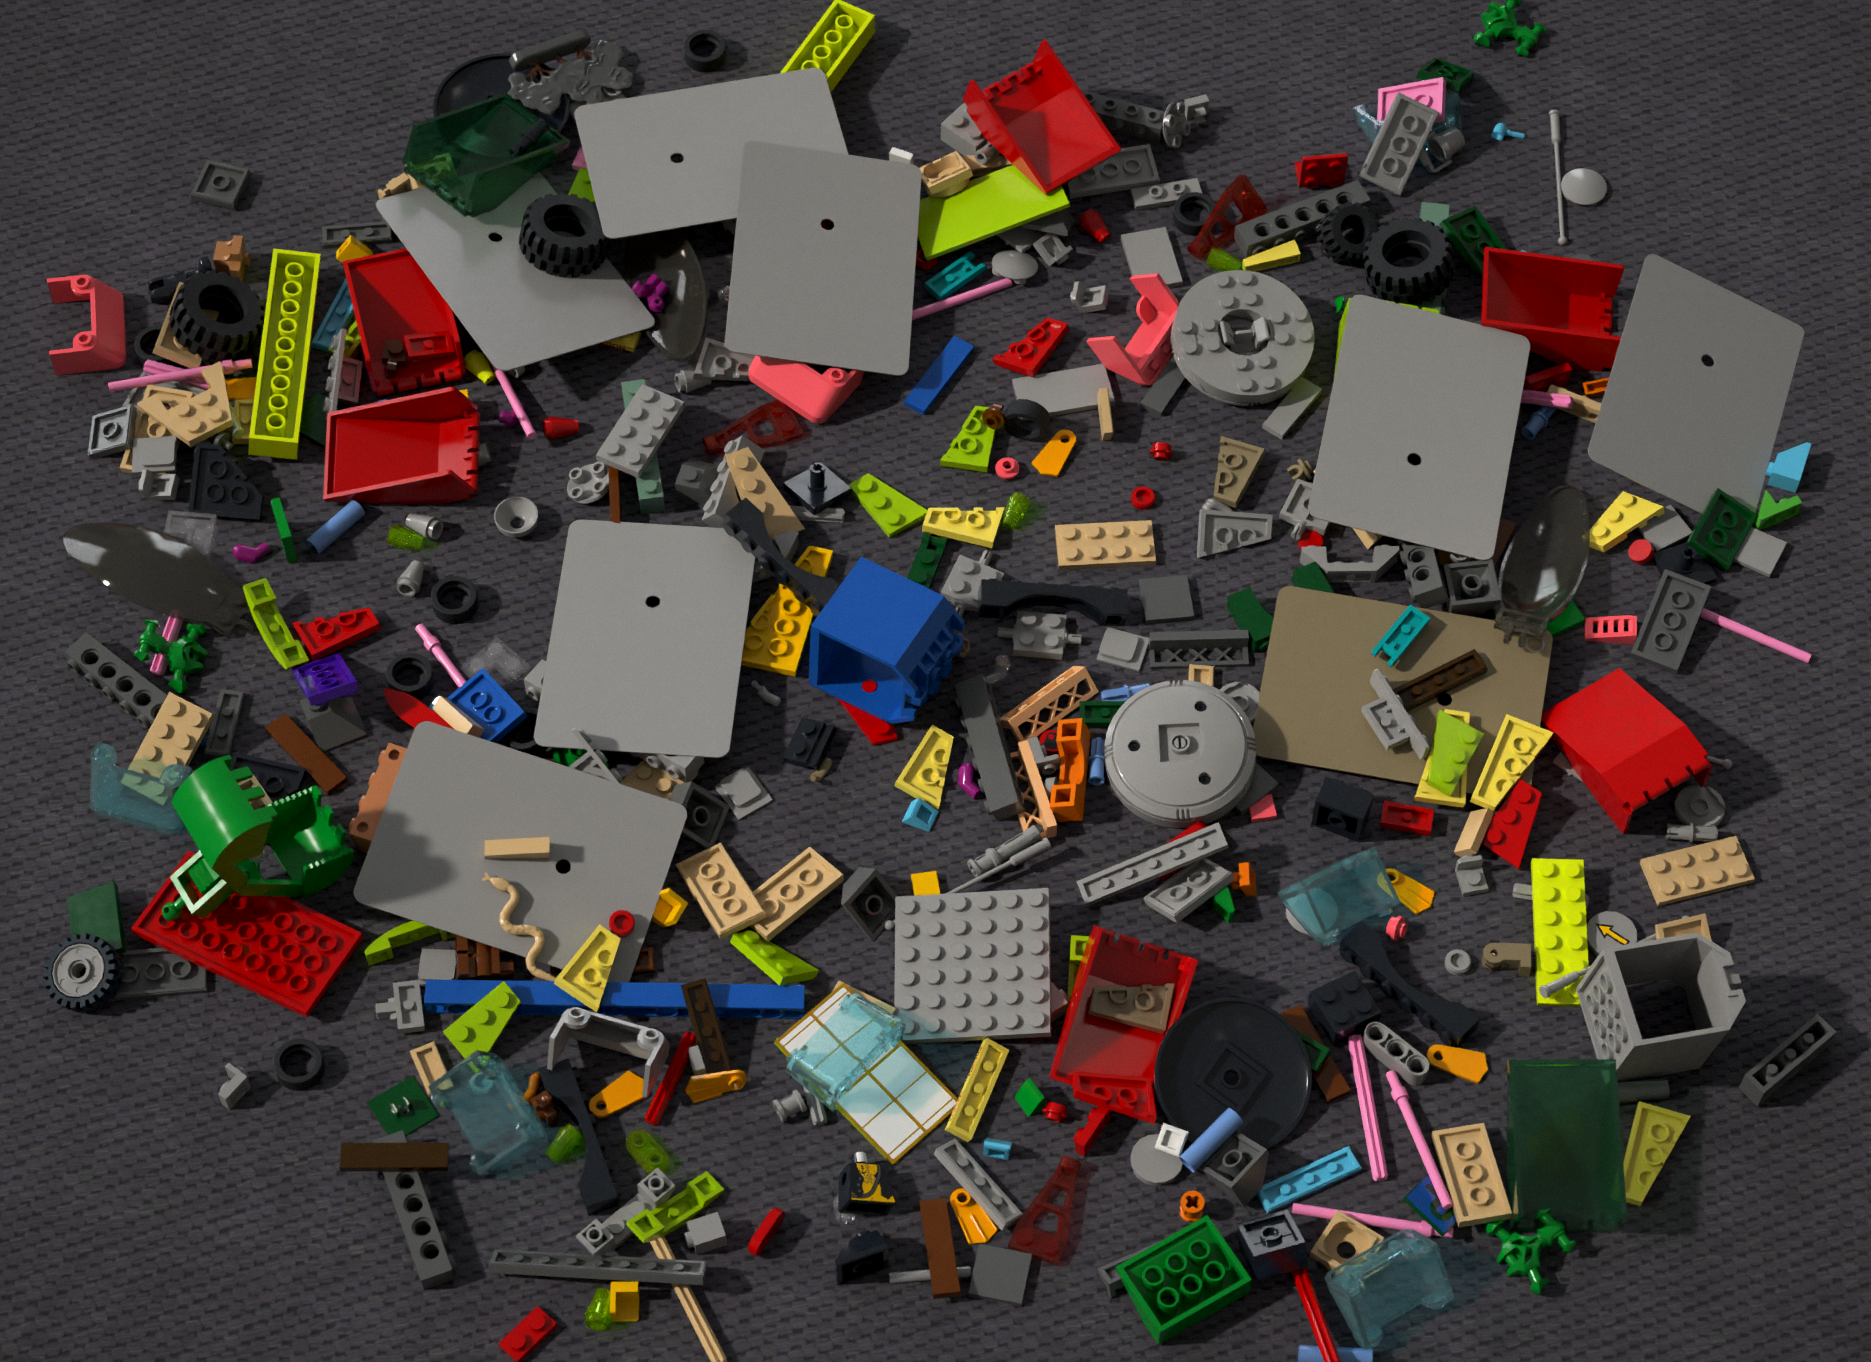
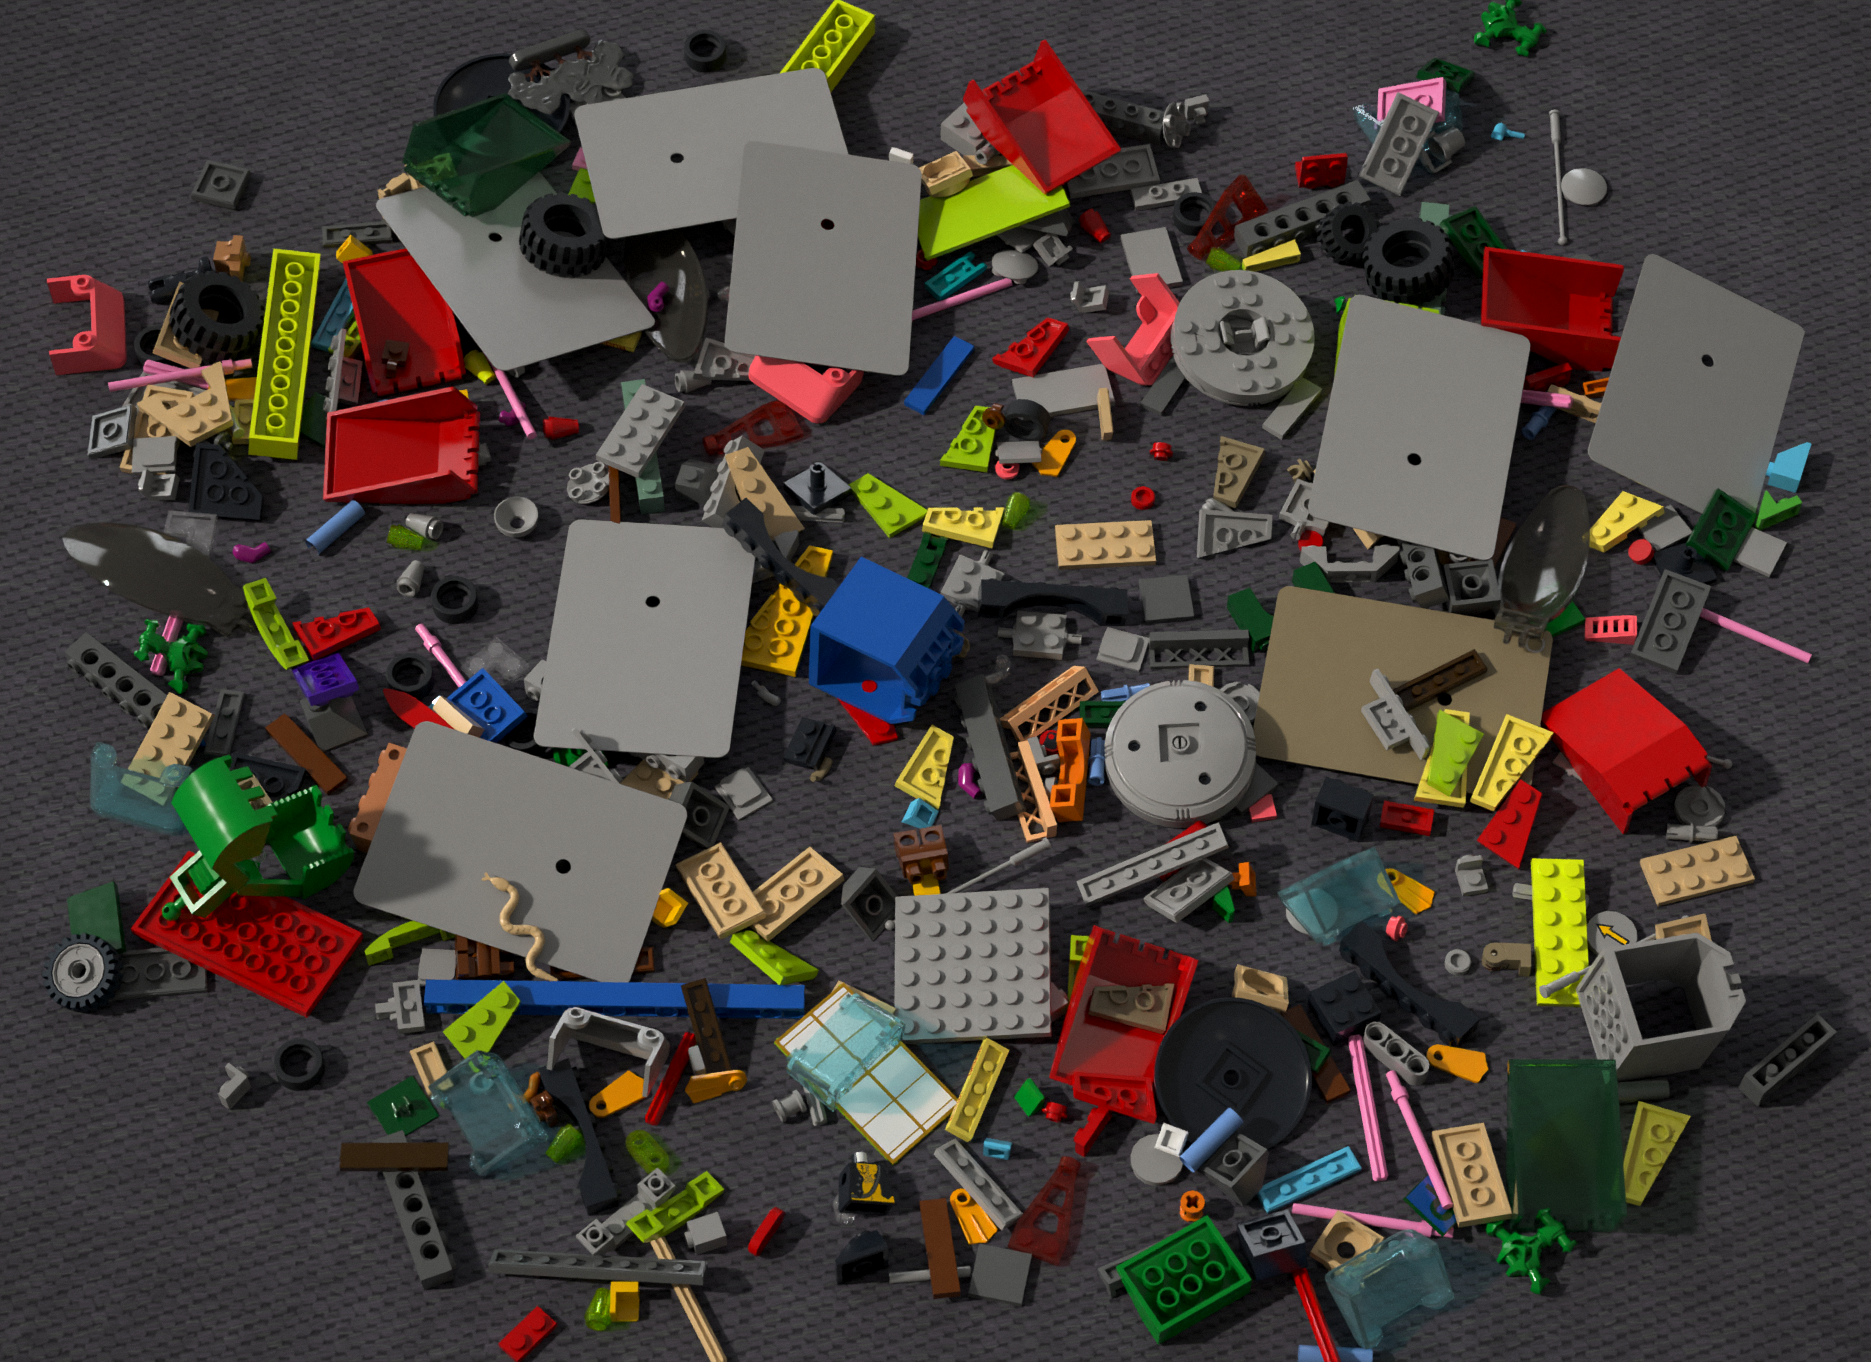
(283, 530): green tile -> none
(428, 345): red plate -> none
(517, 848): tan piece -> none
(529, 138): black pin -> none
(590, 968): light yellow wing -> none
(621, 923): red tile -> none
(644, 290): magenta arm -> none
(922, 858): none -> reddish brown hips
(995, 857): light grey pin -> none
(1018, 452): none -> light grey piece
(1261, 987): none -> tan piece
(1402, 634): teal hinge -> none
(1473, 832): tan tile -> none

